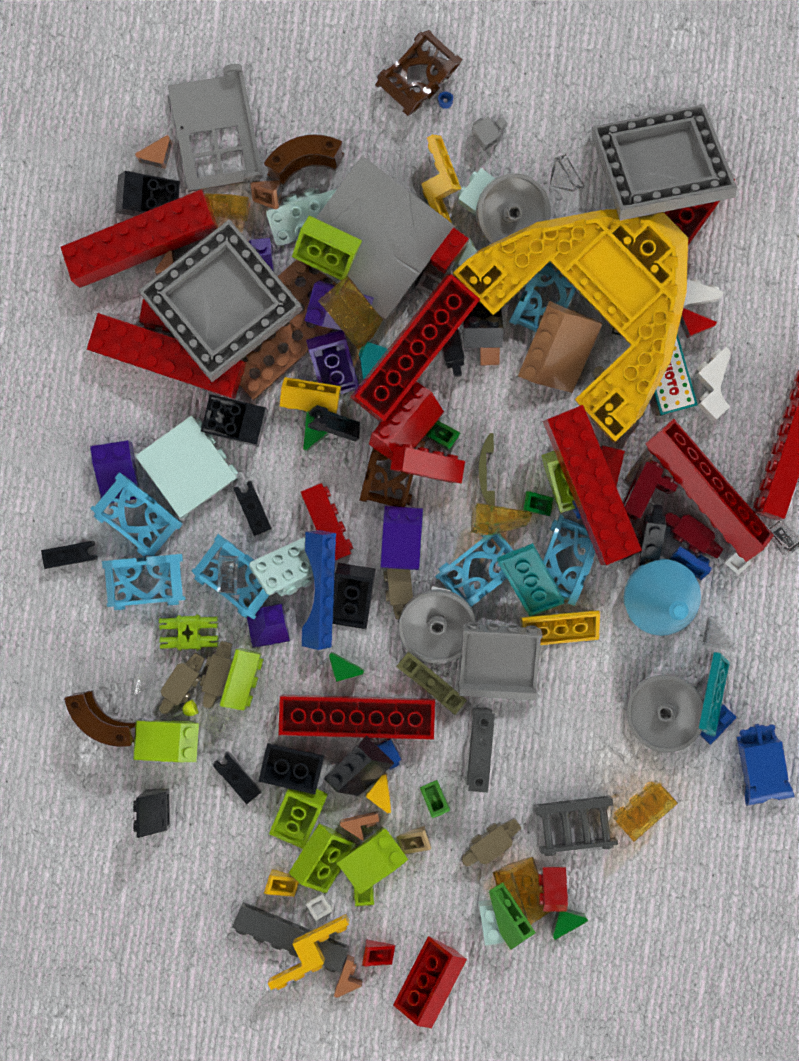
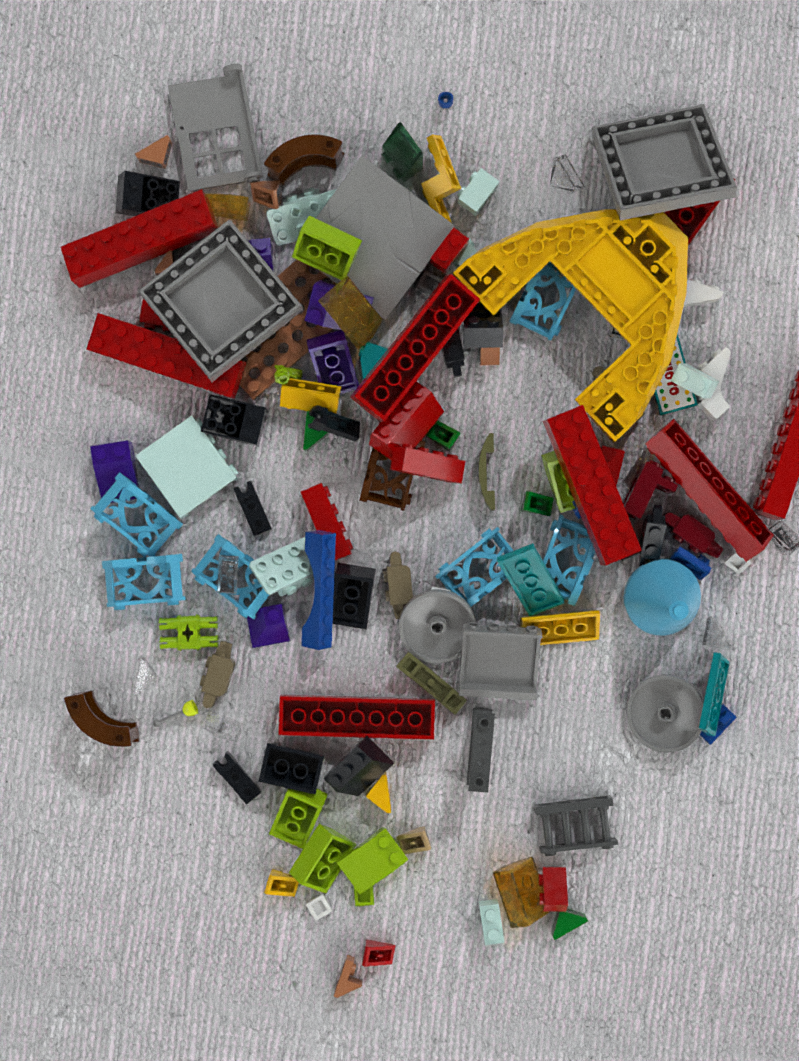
(67, 555): black plate -> none
(152, 812): black slope -> none
(166, 741): lime slope -> none
(180, 682): dark tan hinge -> none
(241, 679): lime slope -> none
(282, 932): dark grey brick -> none
(283, 374): none -> lime piece
(308, 952): yellow bracket -> none
(343, 668): green slope -> none
(355, 823): nougat slope -> none
(391, 751): blue brick -> none
(401, 538): dark purple slope -> none
(402, 153): none -> clear green slope
(411, 100): reddish brown fence -> none
(429, 982): red slope -> none
(435, 799): bright green slope -> none
(486, 132): light grey brick -> none
(491, 843): dark tan hinge -> none
(495, 519): clear yellow slope -> none
(509, 917): bright green slope -> none
(510, 205): light grey dish -> none
(560, 348): medium nougat slope -> none
(644, 810): clear yellow slope -> none
(694, 323): red slope -> none
(694, 380): none -> light aqua brick
(763, 765): blue piece -> none

